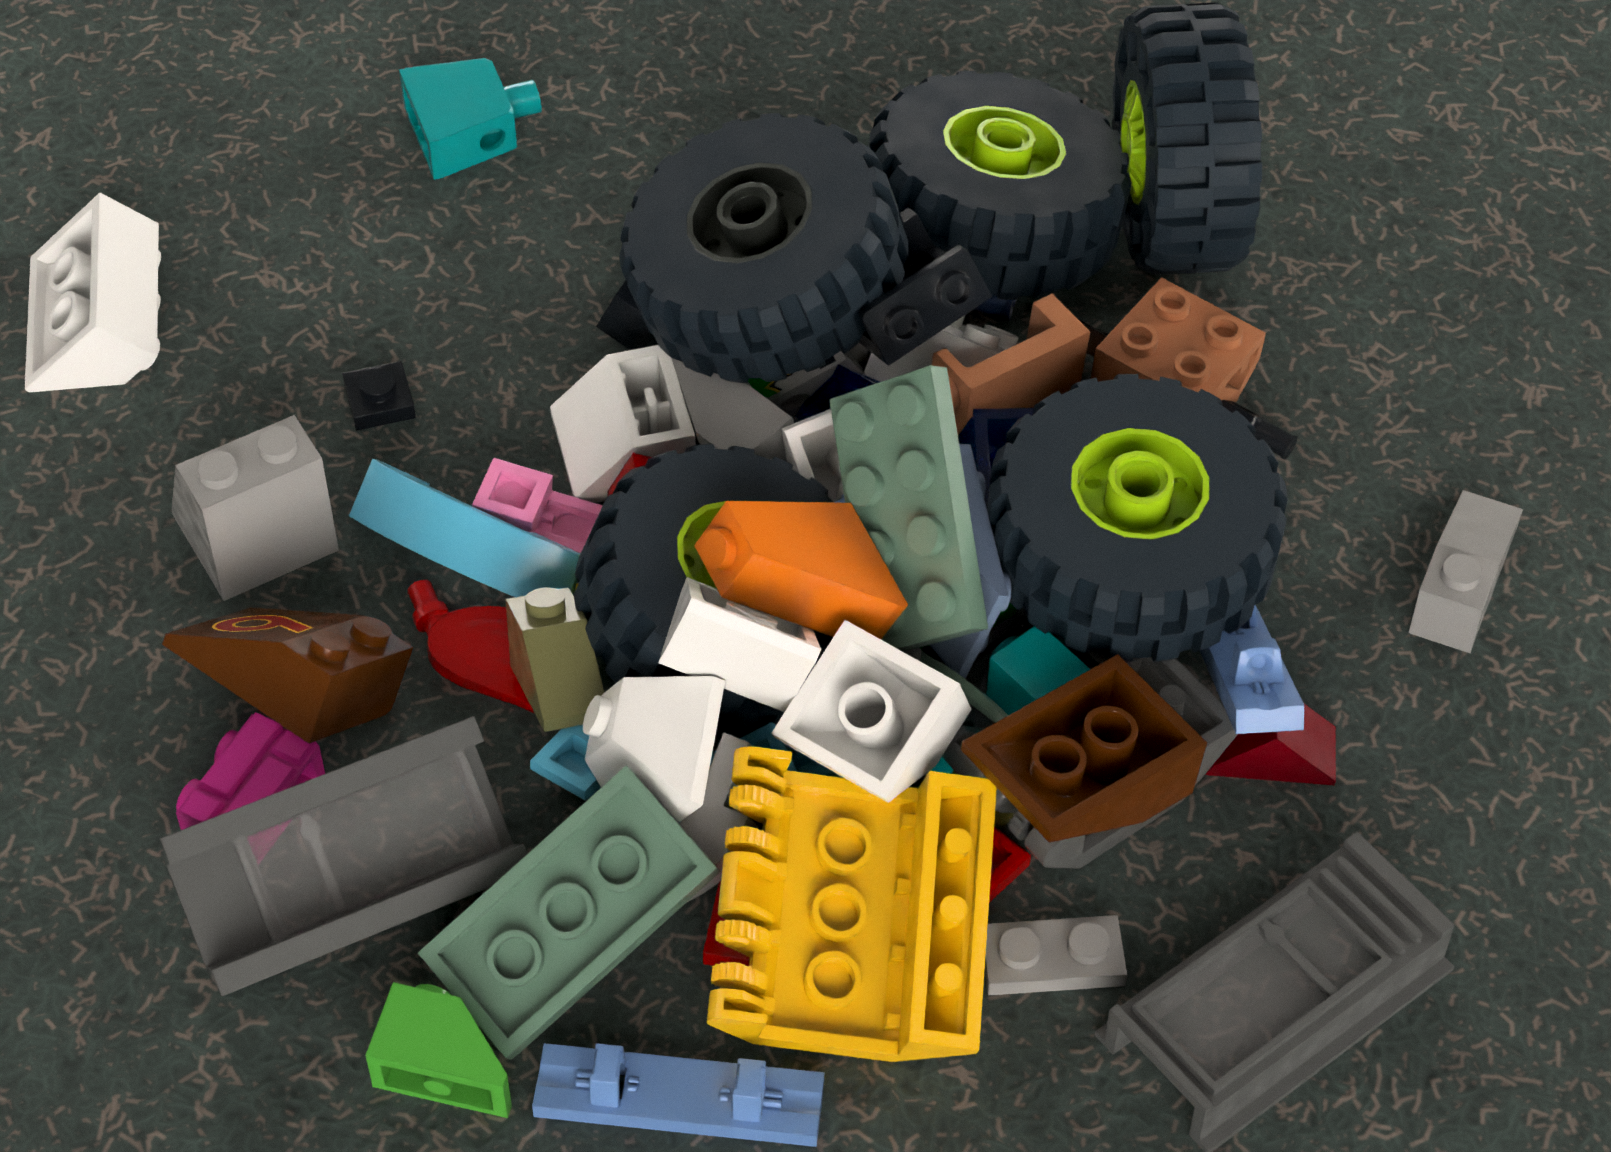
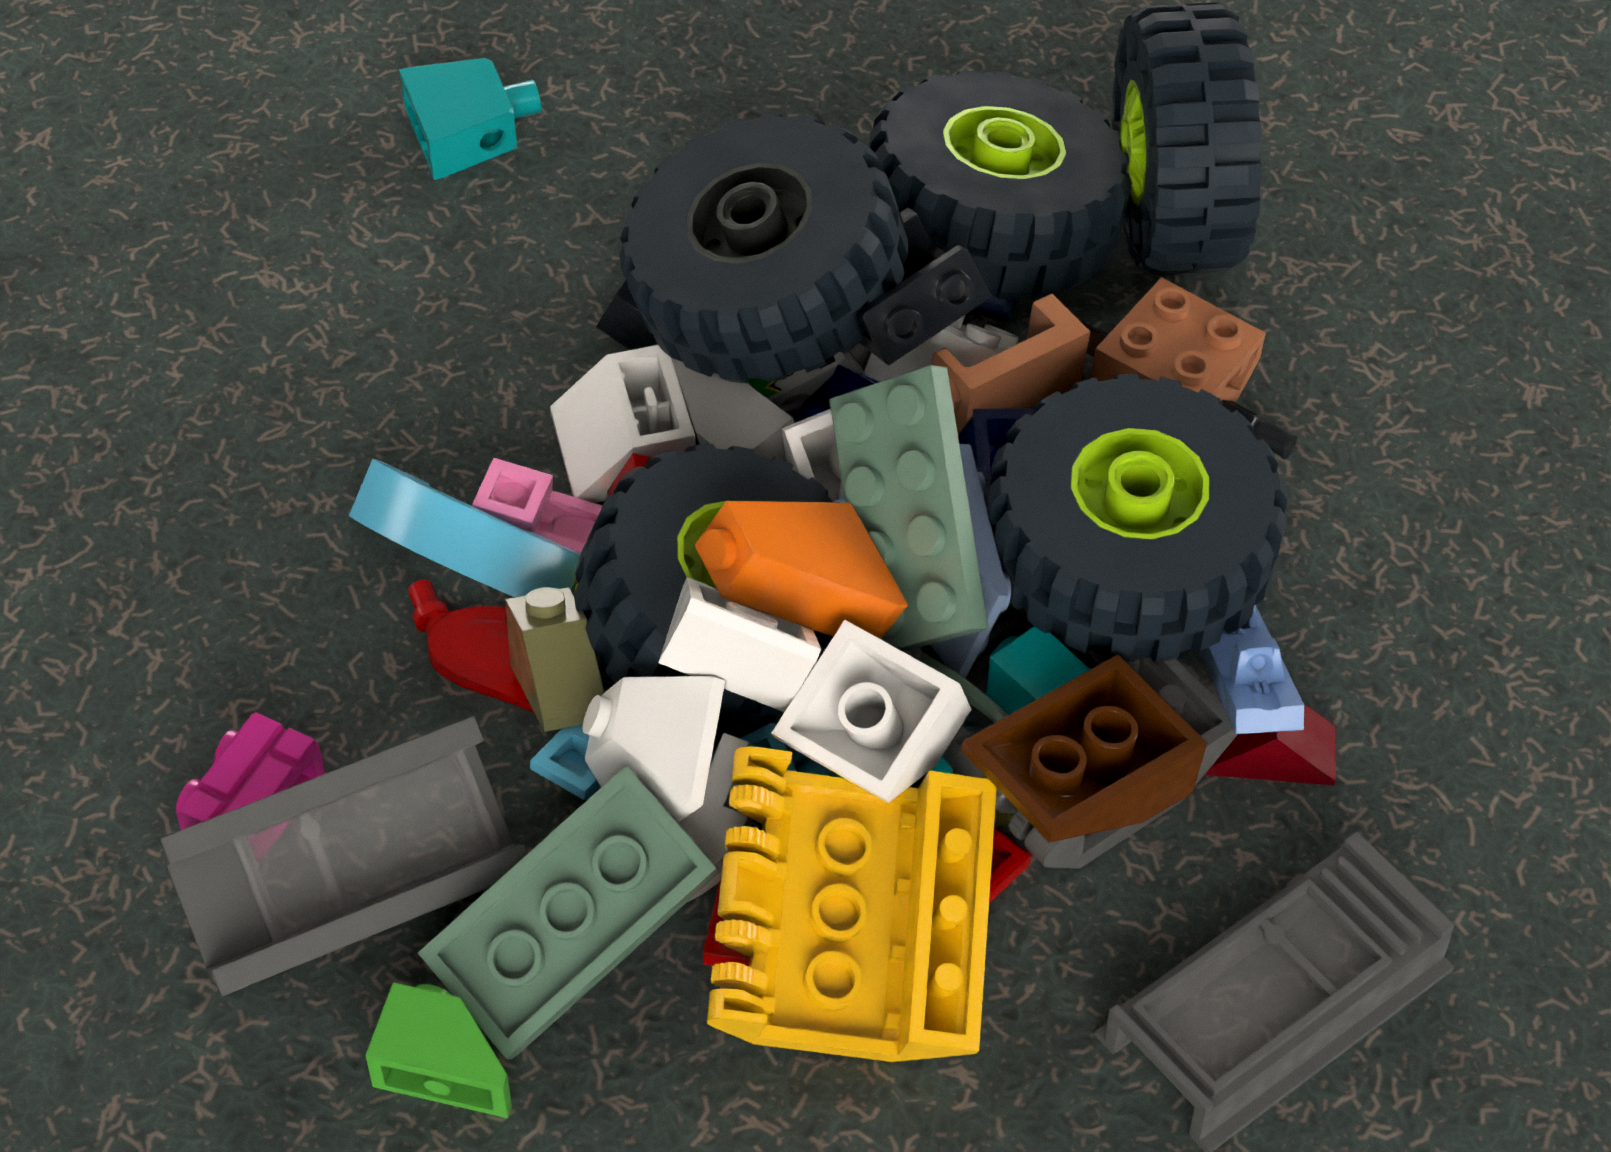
(94, 300): white slope -> none
(255, 507): light grey slope -> none
(300, 666): reddish brown slope -> none
(379, 395): black plate -> none
(679, 1094): medium blue hinge -> none
(1054, 955): light grey plate -> none
(1464, 571): light grey slope -> none

